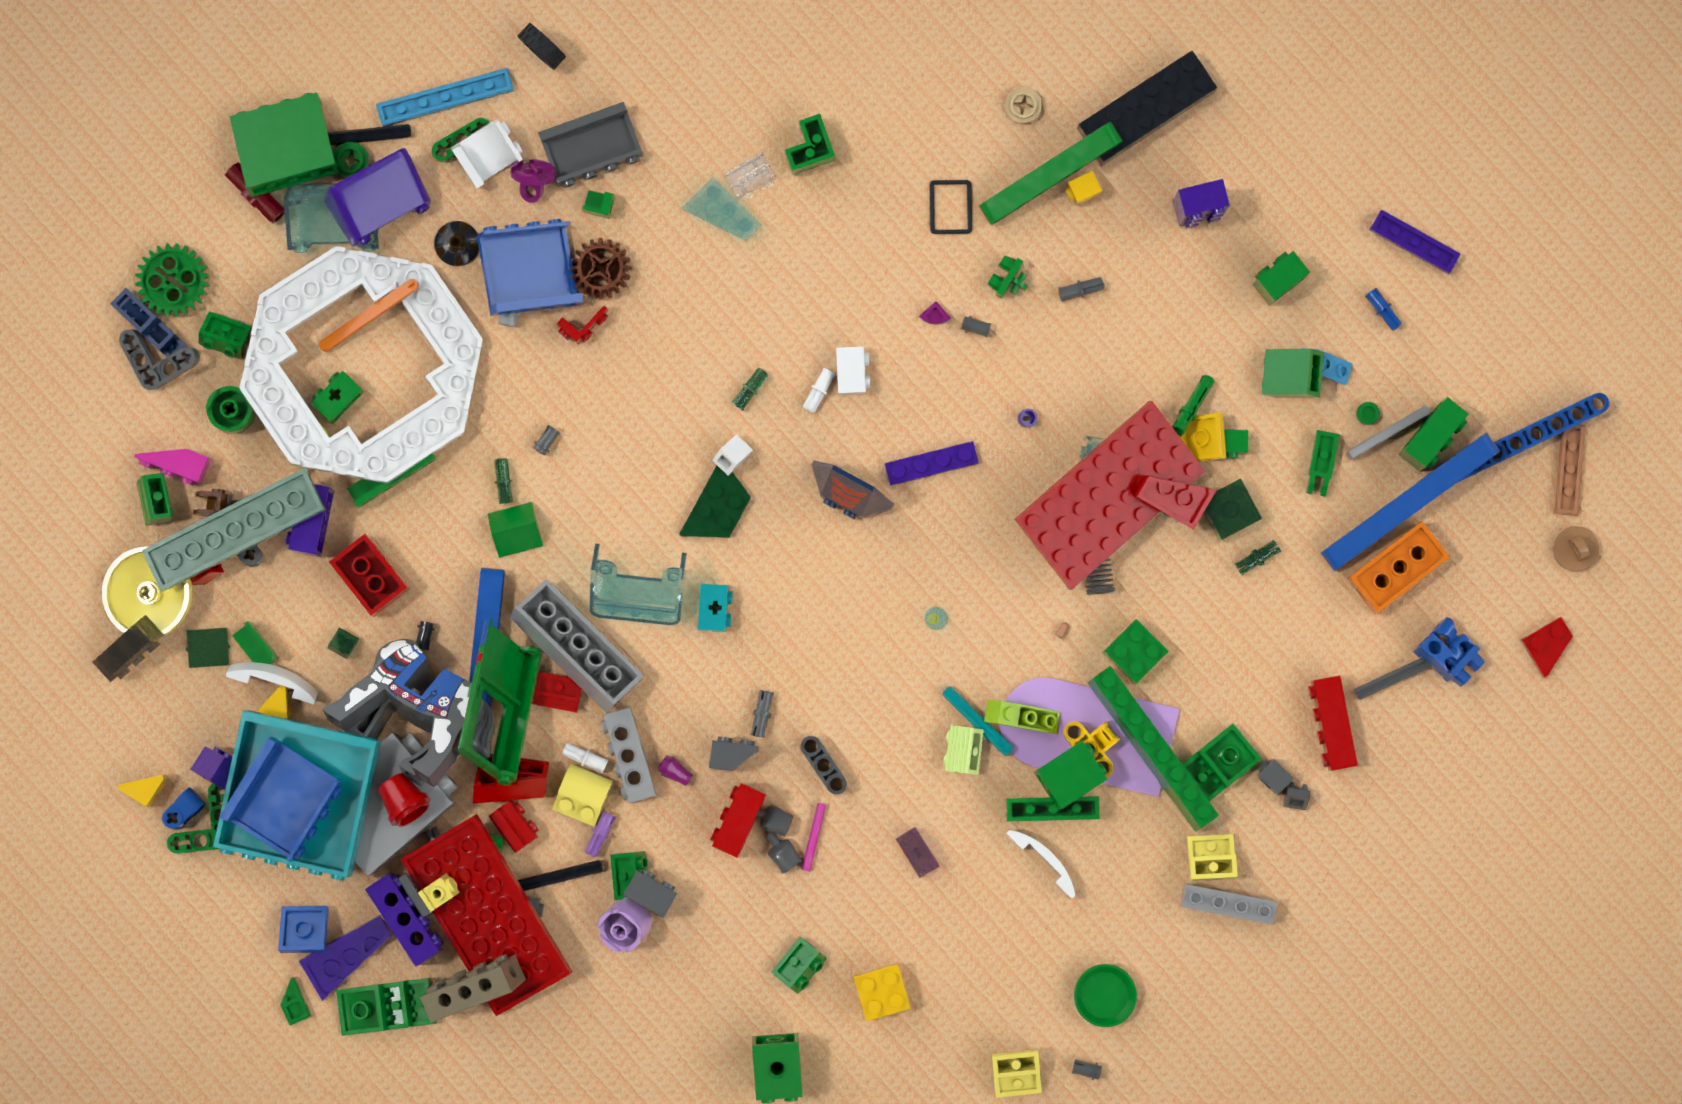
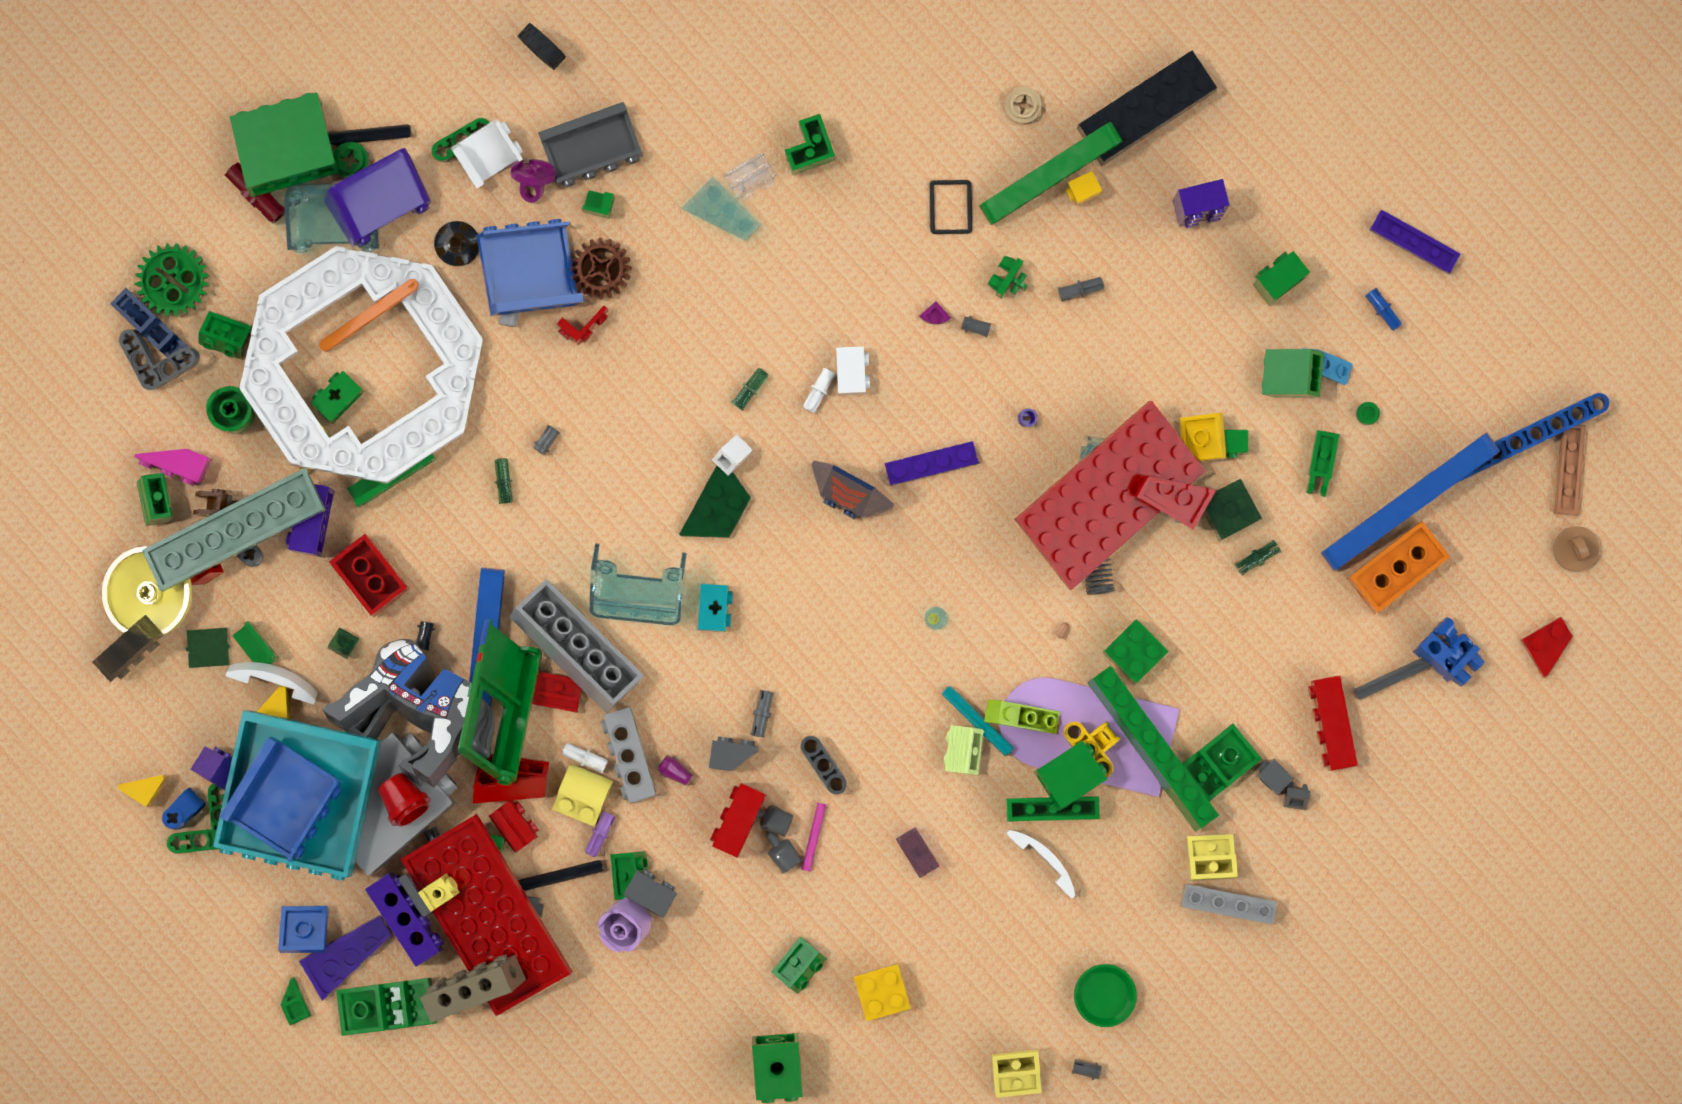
(445, 97): dark azure tile -> none
(515, 529): green slope -> none
(1189, 411): green pin -> none
(1388, 432): light grey tile -> none
(1434, 435): green brick -> none

